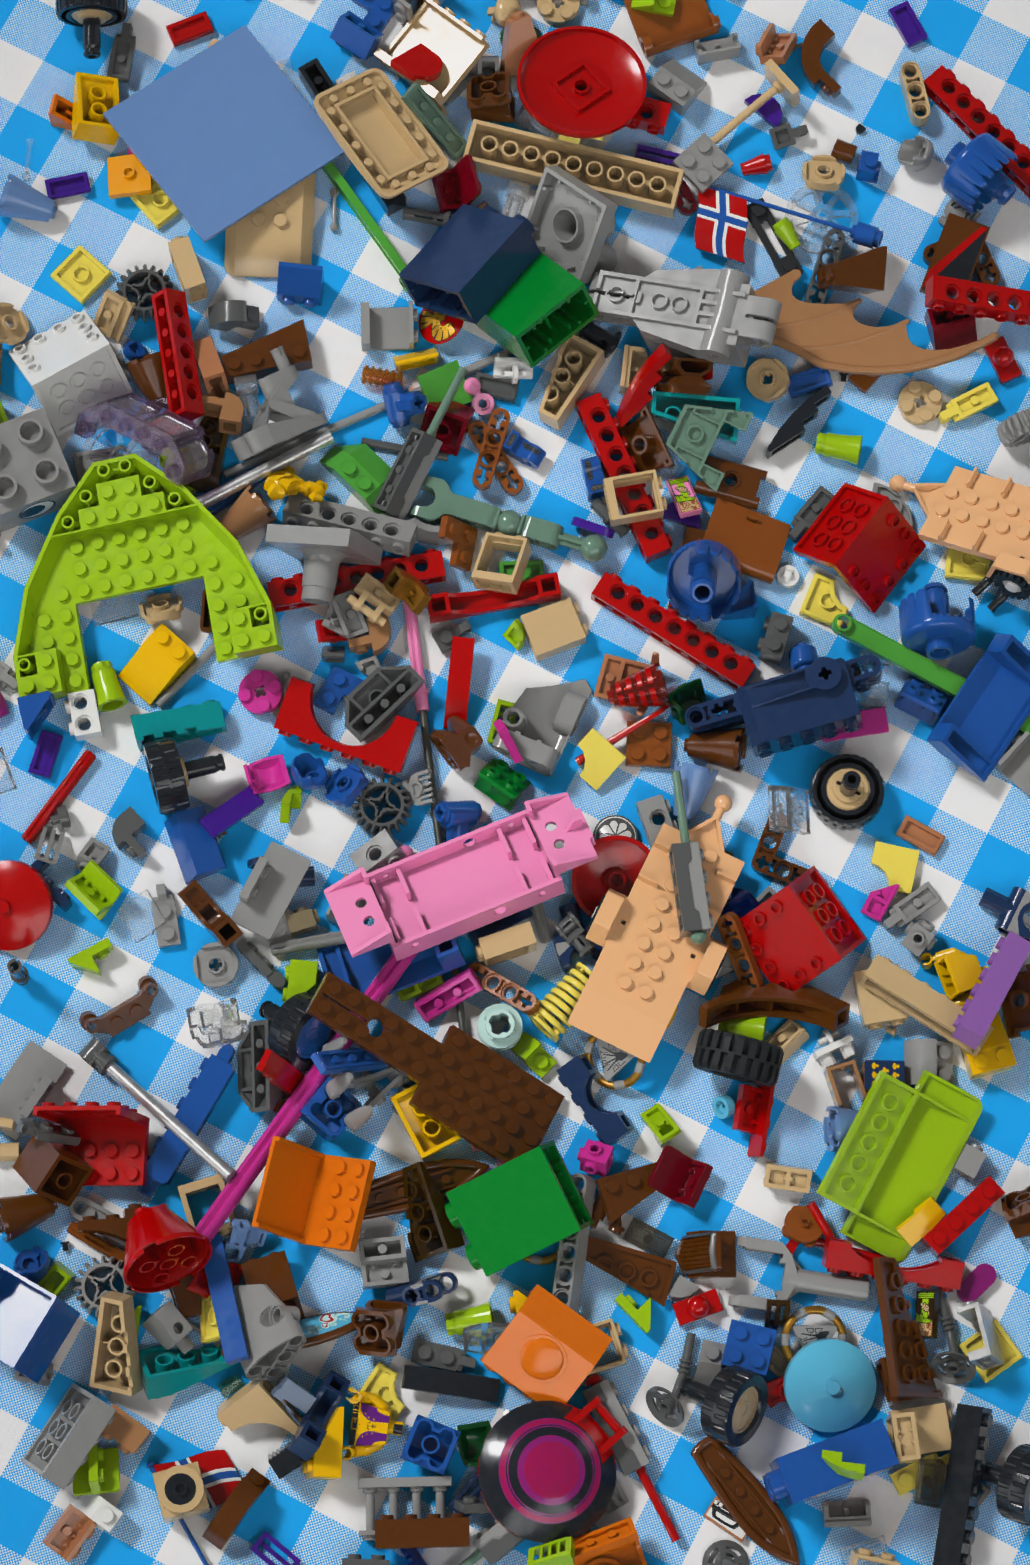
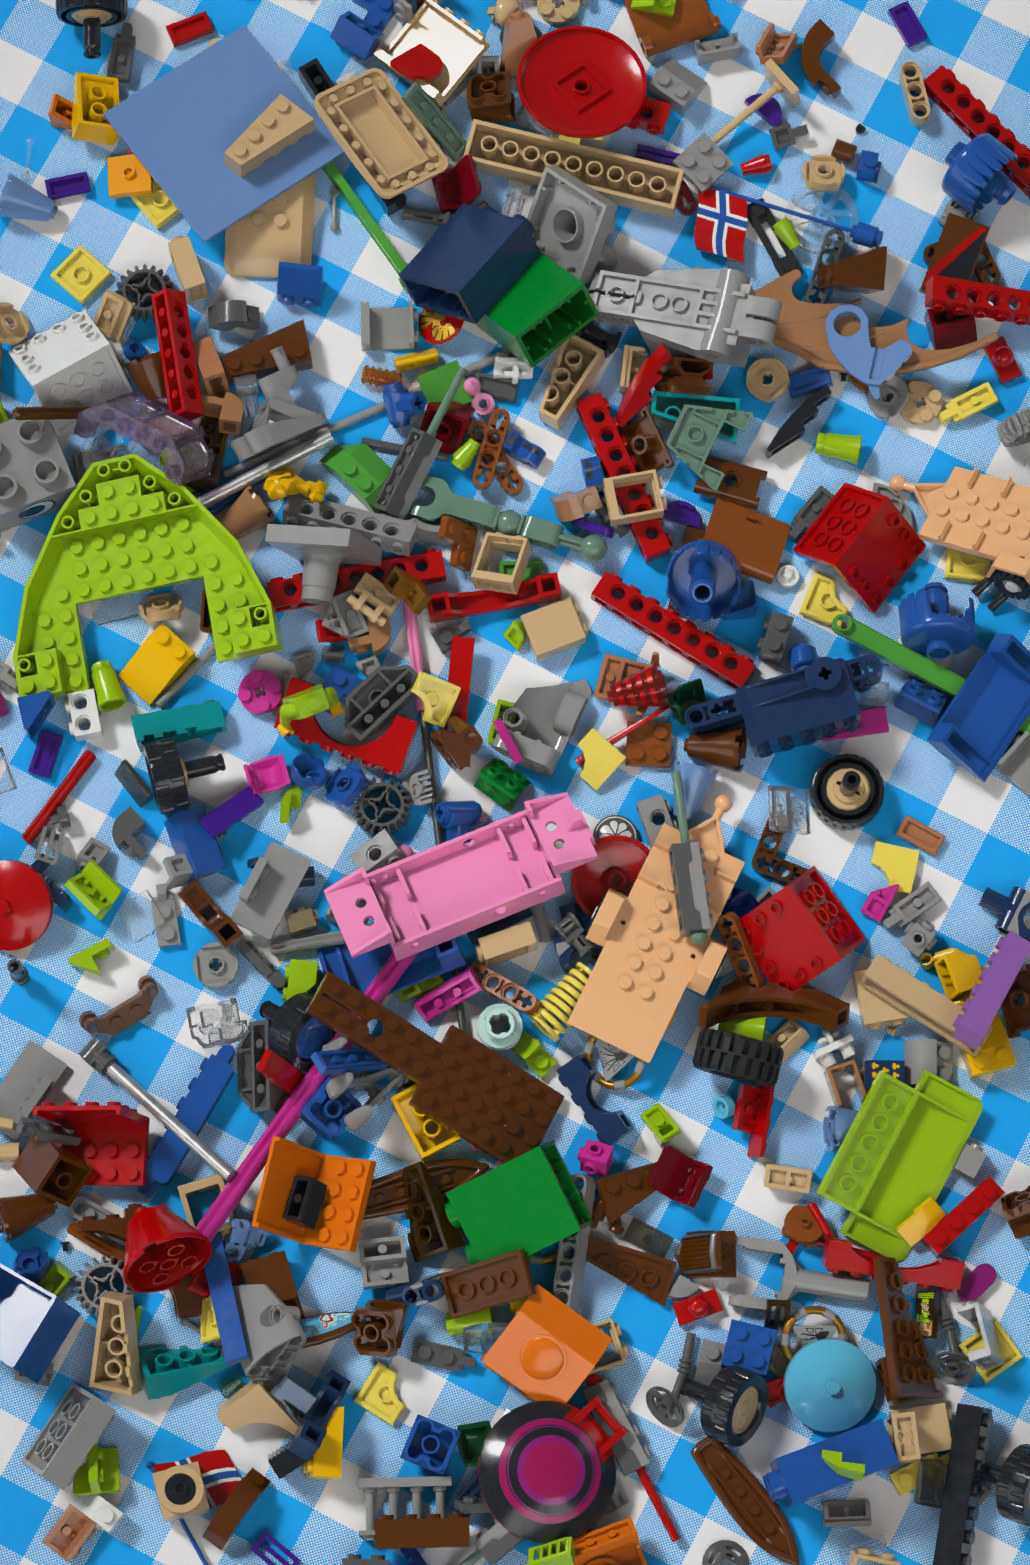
(47, 412): none -> reddish brown axle
(126, 1431): medium nougat brick -> none
(134, 784): none -> clear smoke slope
(169, 1327): light grey torso -> none
(178, 870): none -> light grey panel
(270, 133): none -> tan wedge
(303, 663): none -> light grey tile
(305, 1202): none -> black brick
(307, 704): none -> lime torso
(370, 1424): yellow torso -> none
(437, 698): none -> light yellow tile
(450, 1383): black slope -> none
(465, 454): none -> lime cone
(488, 1284): none -> reddish brown tile
(574, 505): none -> medium nougat brick
(640, 1317): lime slope -> none
(675, 471): clear slope -> none
(683, 497): tile -> none
(720, 1517): tile -> none
(858, 357): none -> medium blue animal
(882, 406): none -> light grey dish
(916, 153): light grey hair -> none

